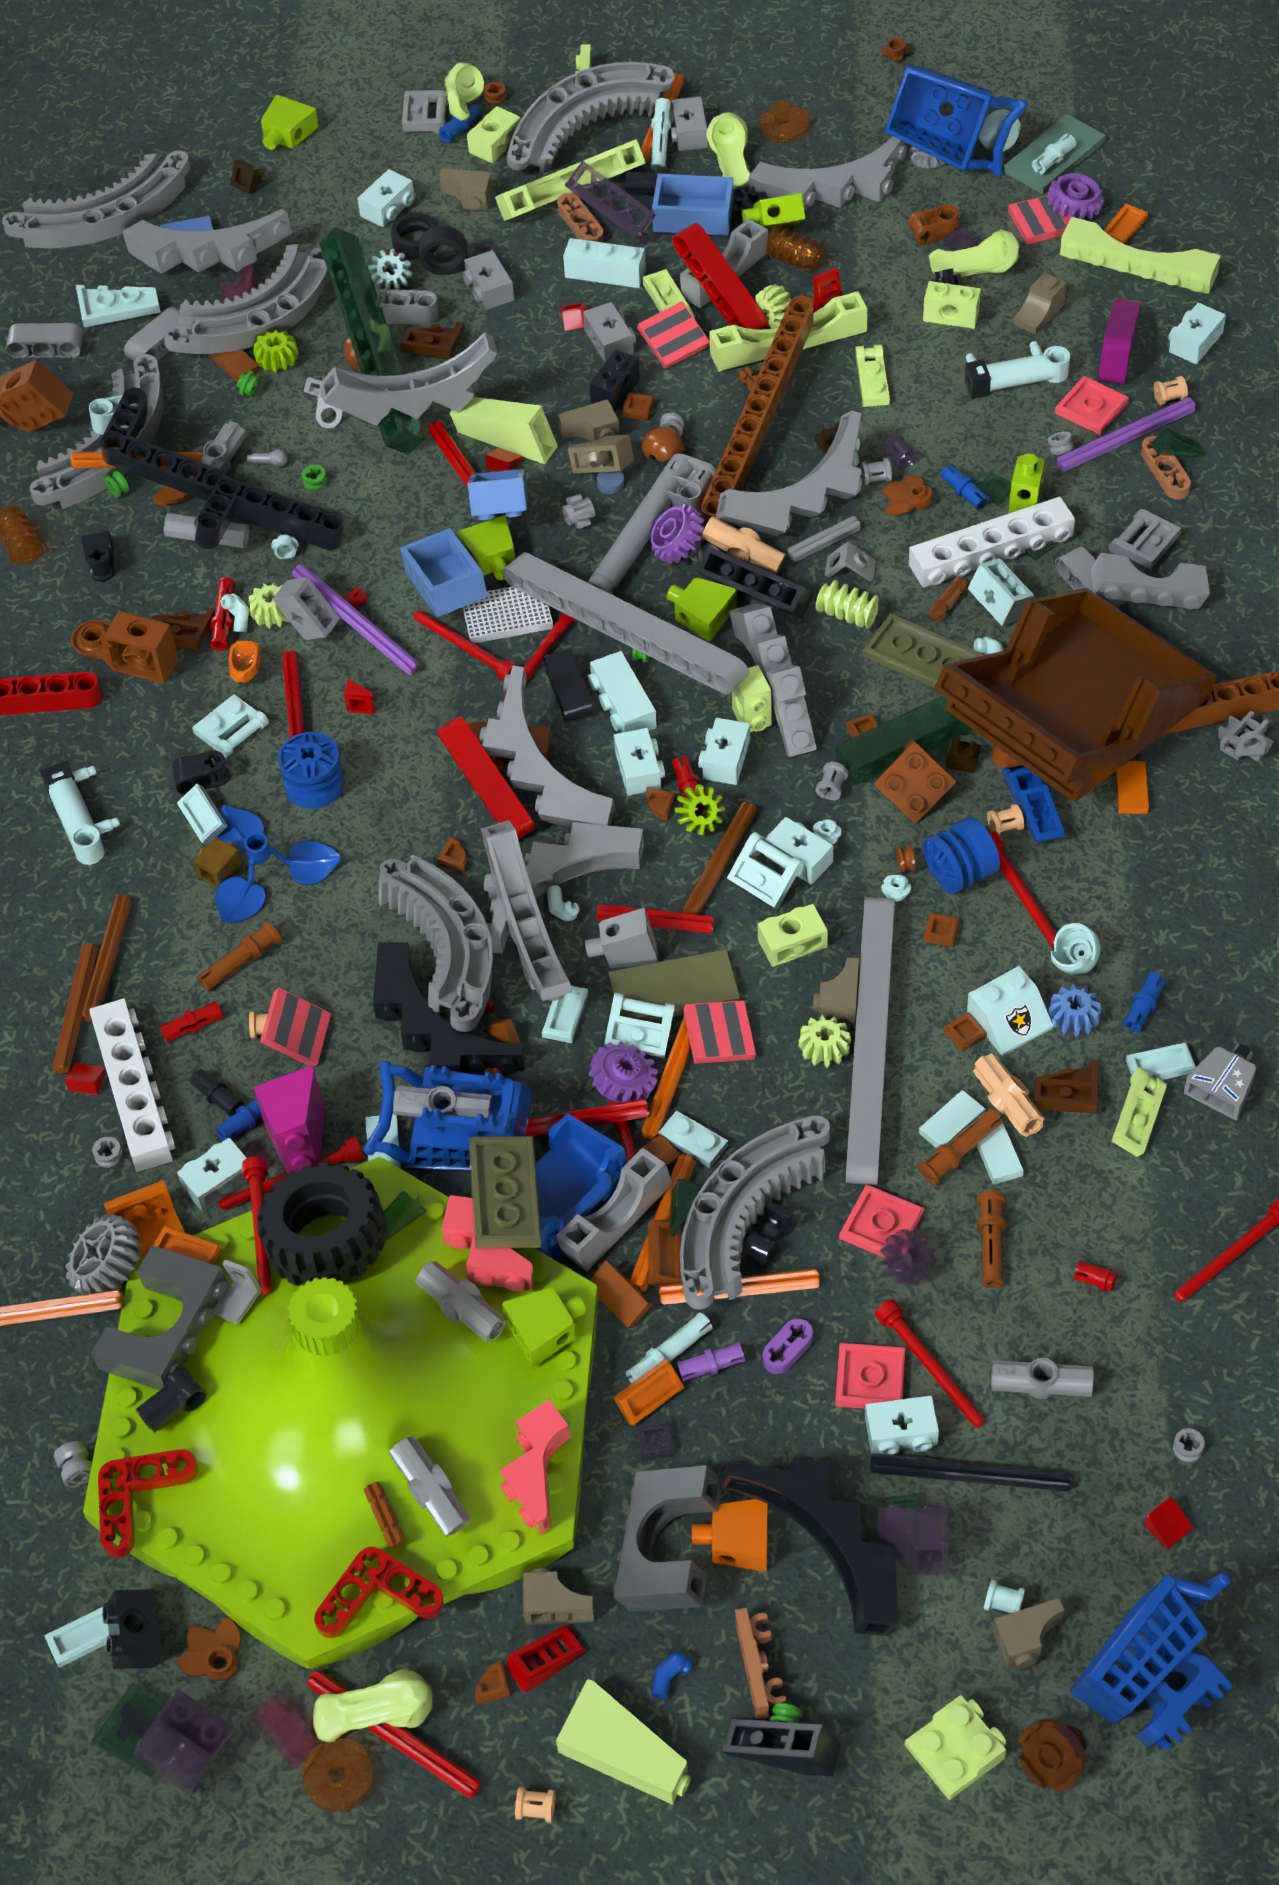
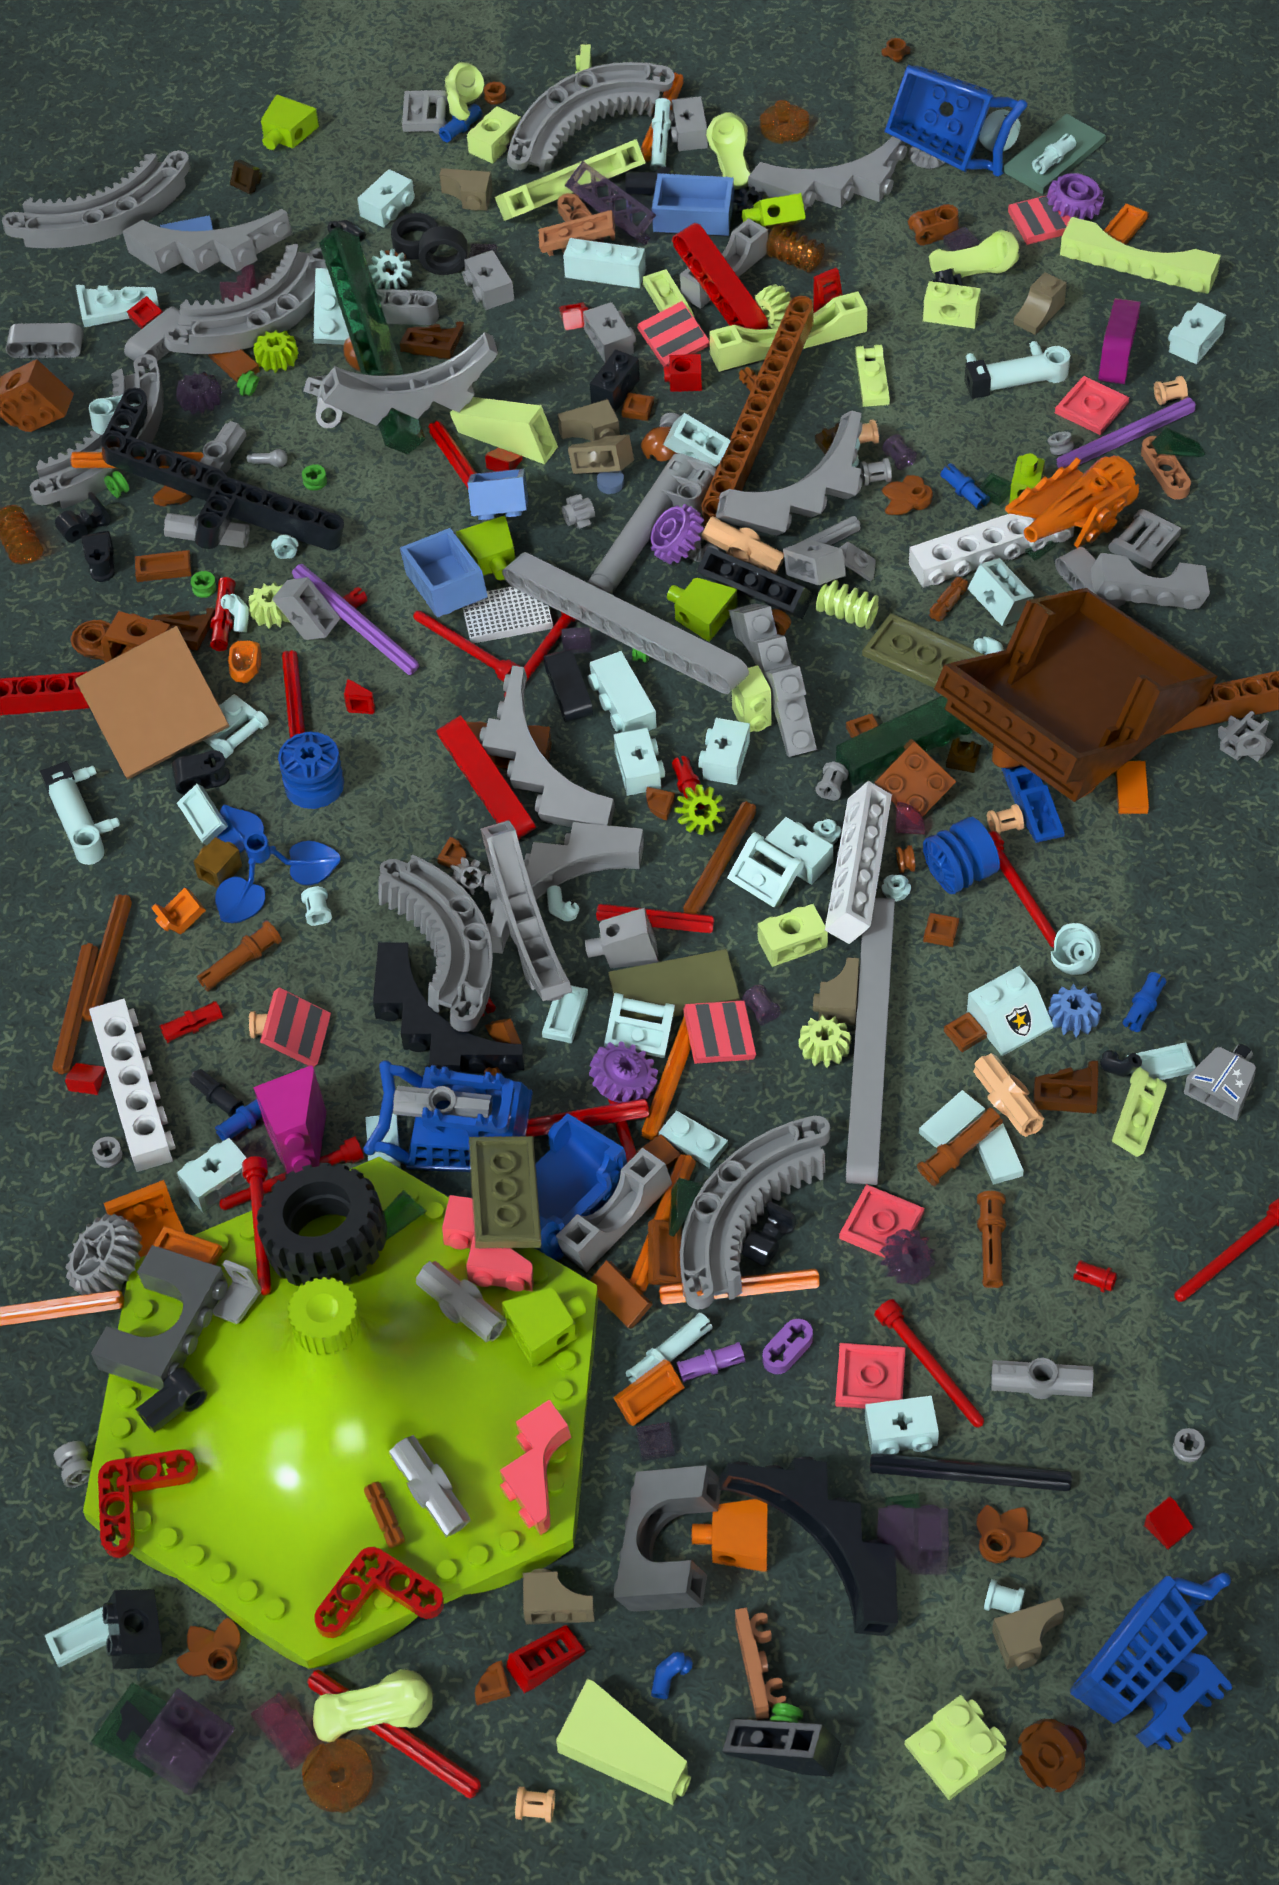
(74, 526): none -> black leg
(144, 312): none -> red tile
(152, 702): none -> medium nougat tile
(163, 566): none -> dark orange tile
(179, 912): none -> orange bracket
(198, 392): none -> clear purple gear
(201, 590): none -> bright green bush
(316, 905): none -> light aqua bush
(328, 318): none -> light aqua wing
(348, 227): none -> black arm
(473, 870): none -> light grey gear
(577, 639): none -> clear purple tile
(584, 228): none -> nougat plate
(684, 373): none -> red brick
(696, 440): none -> light aqua brick
(761, 1004): none -> clear purple bush
(781, 621): none -> dark orange bush
(814, 562): none -> light grey brick
(858, 862): none -> white brick
(869, 433): none -> light nougat bush
(909, 820): none -> clear pink tile
(1008, 1531): none -> dark orange plate
(1078, 499): none -> orange piece
(1122, 1068): none -> black arm

